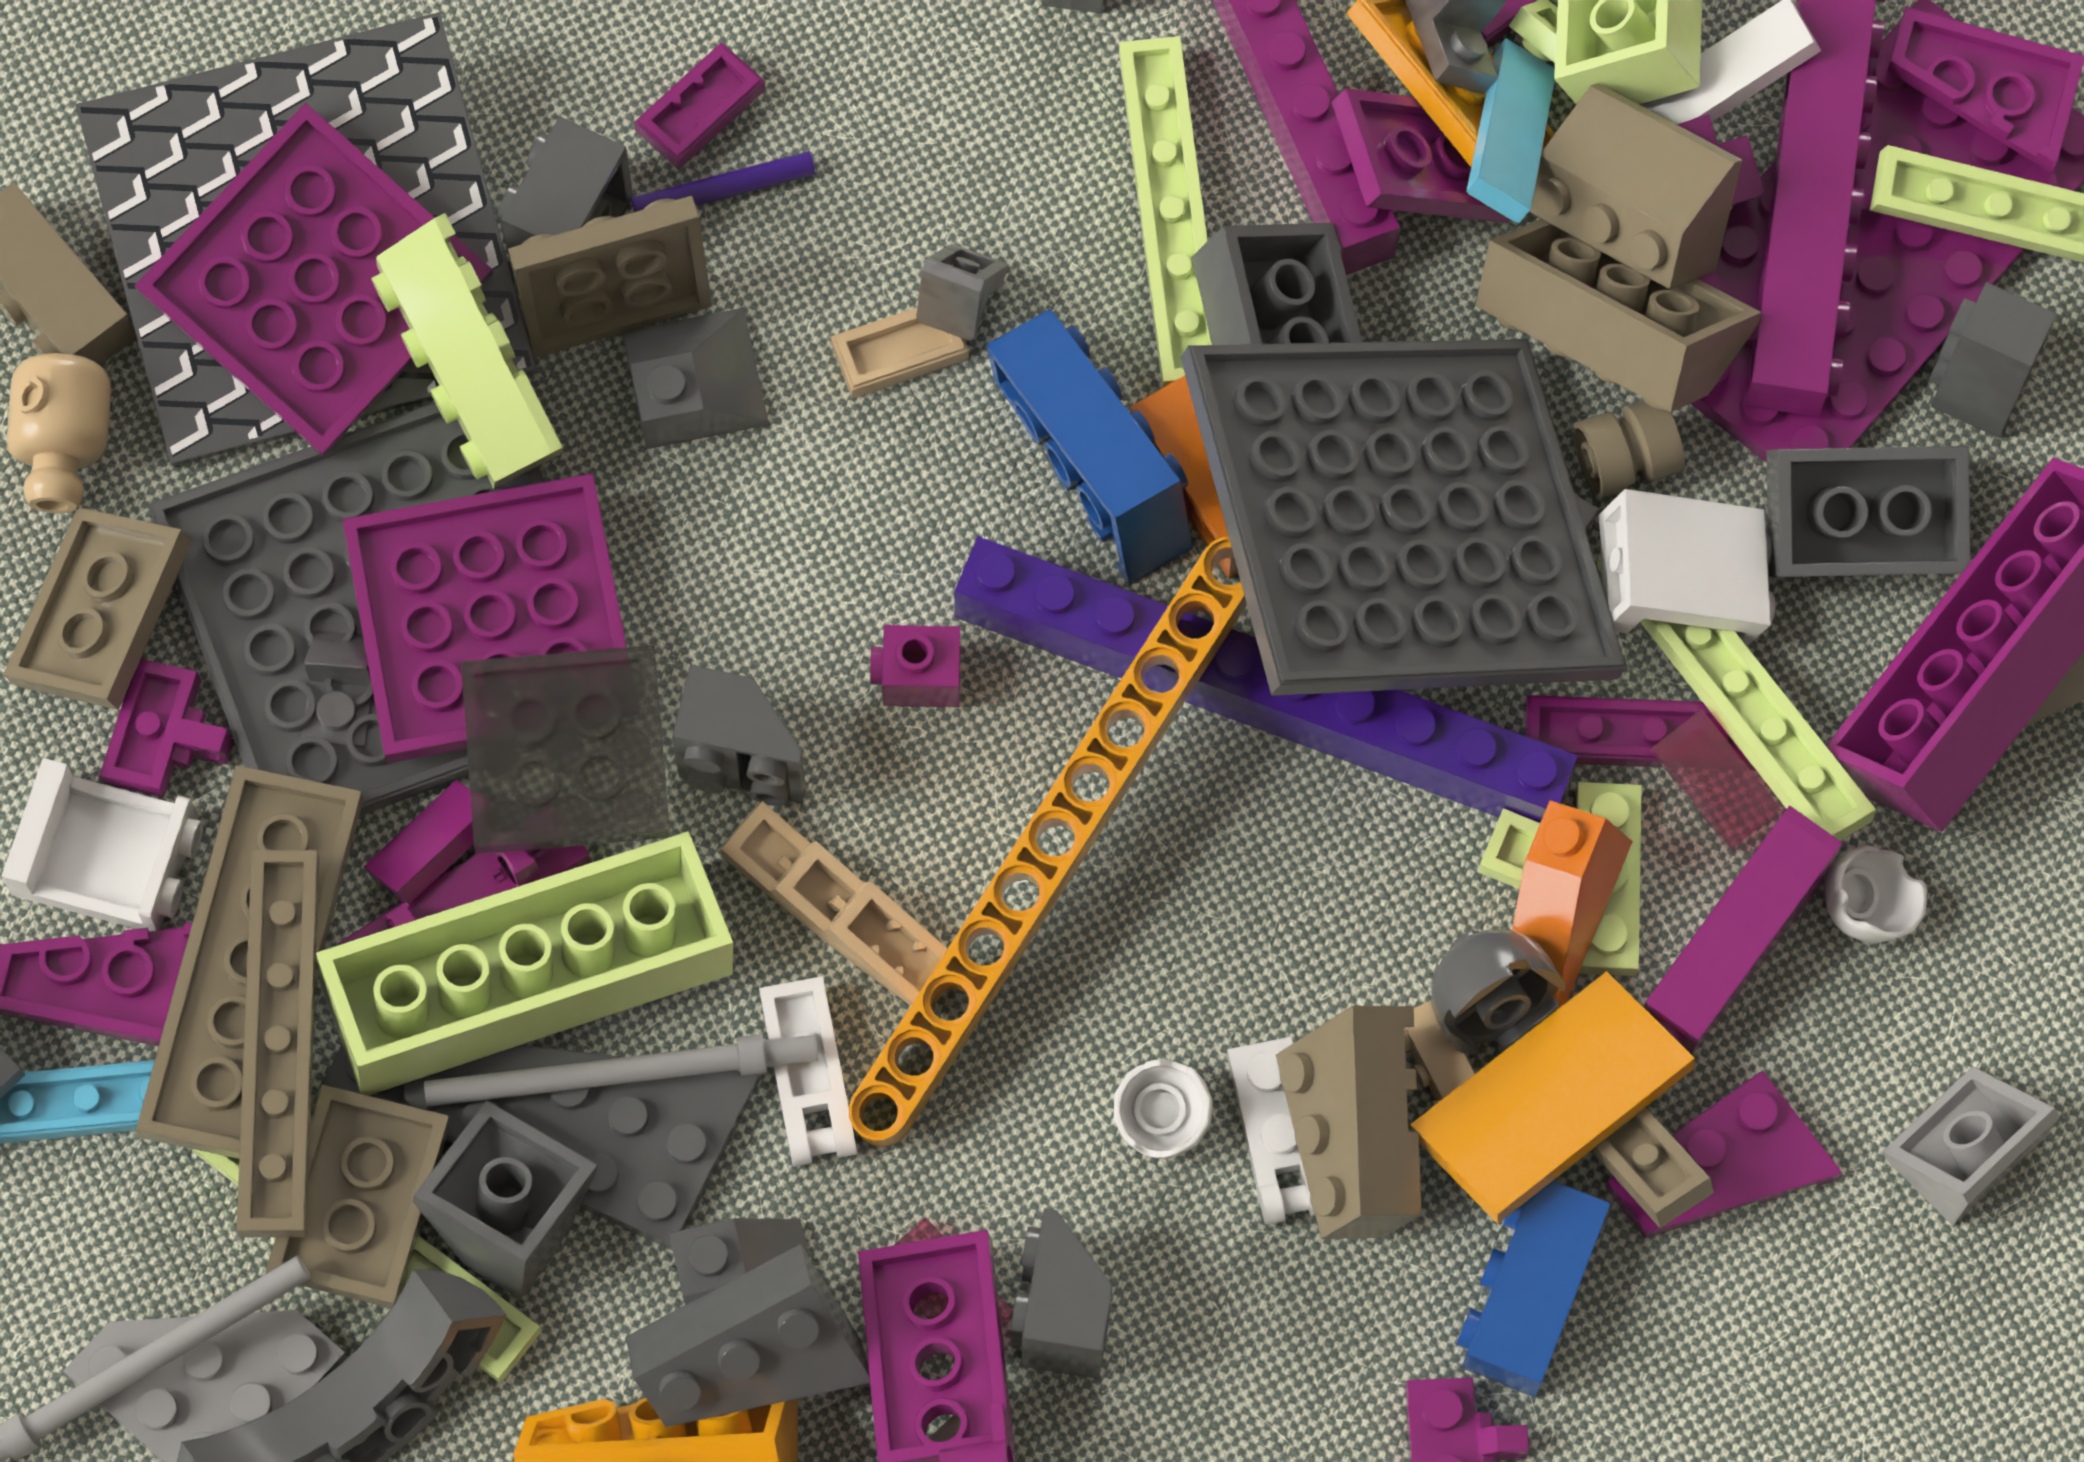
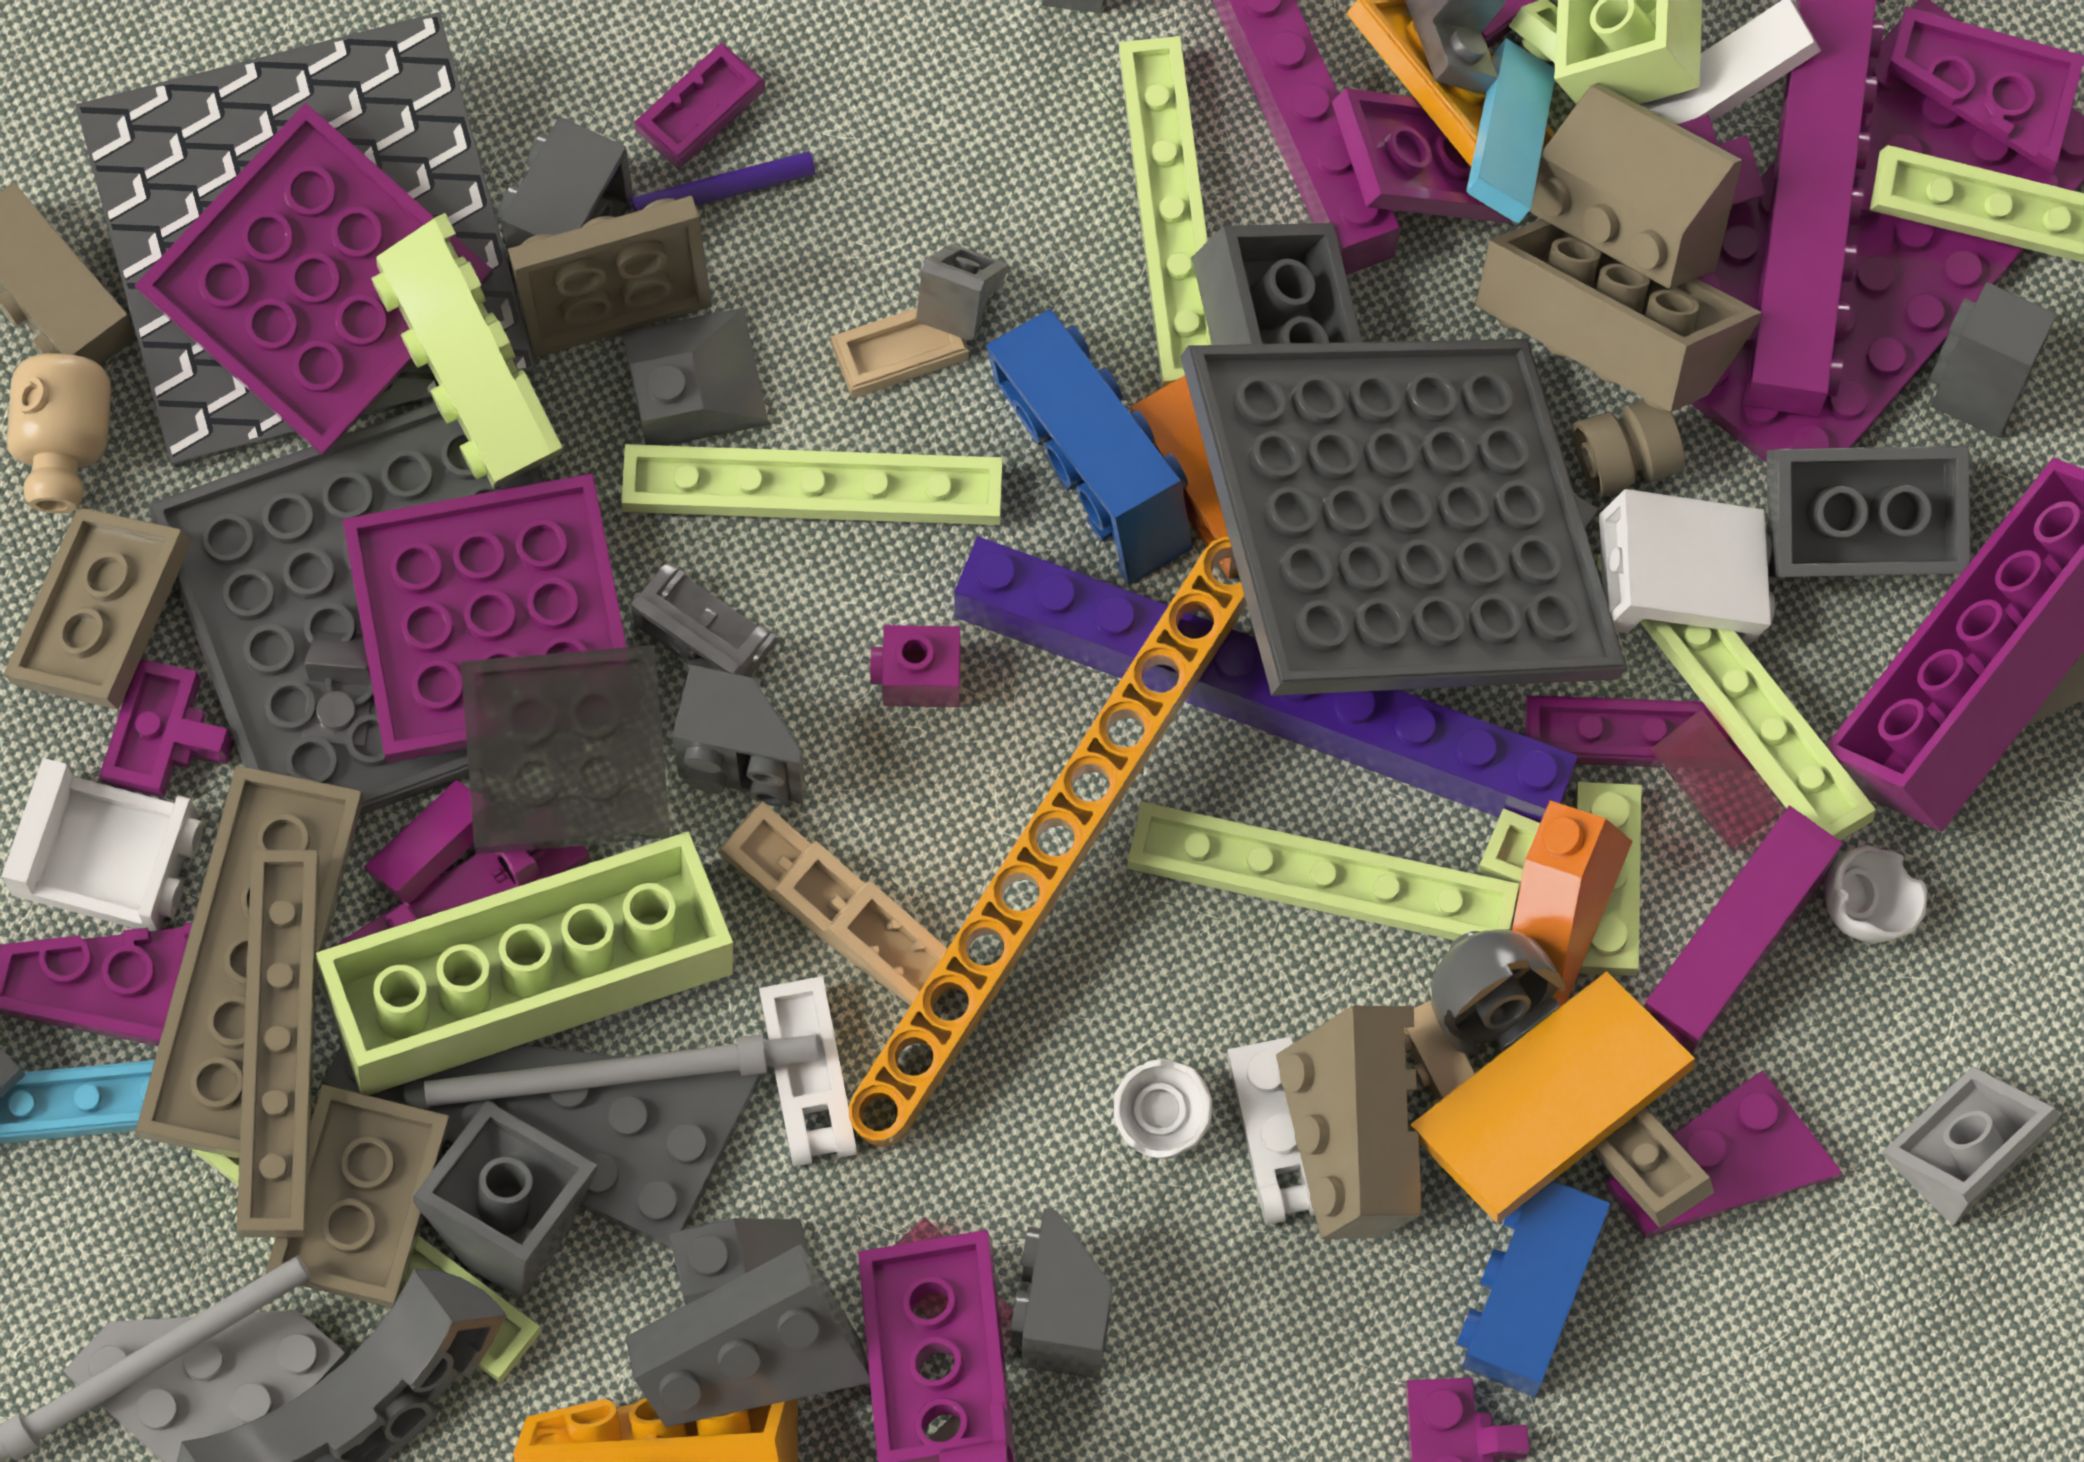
(699, 625): none -> flat silver hinge
(812, 484): none -> yellowish green plate
(1318, 874): none -> yellowish green plate

